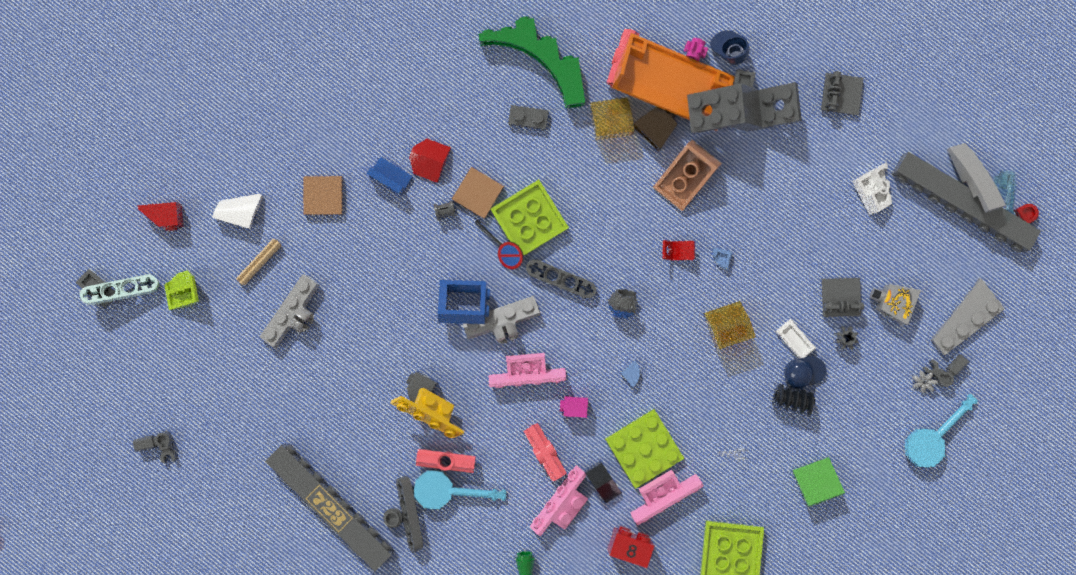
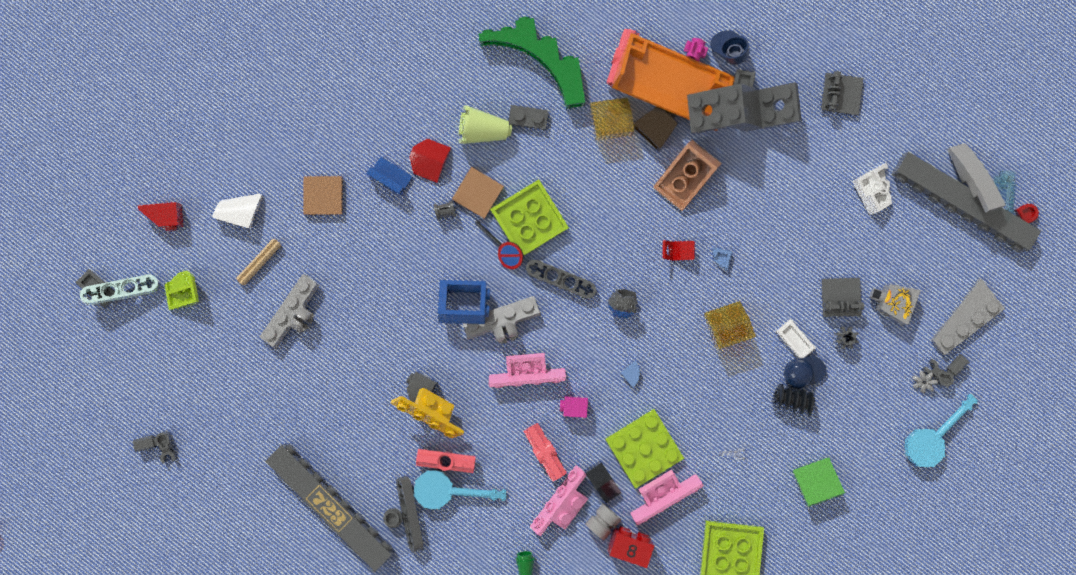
(482, 127): none -> yellowish green cone
(603, 521): none -> light grey wheel

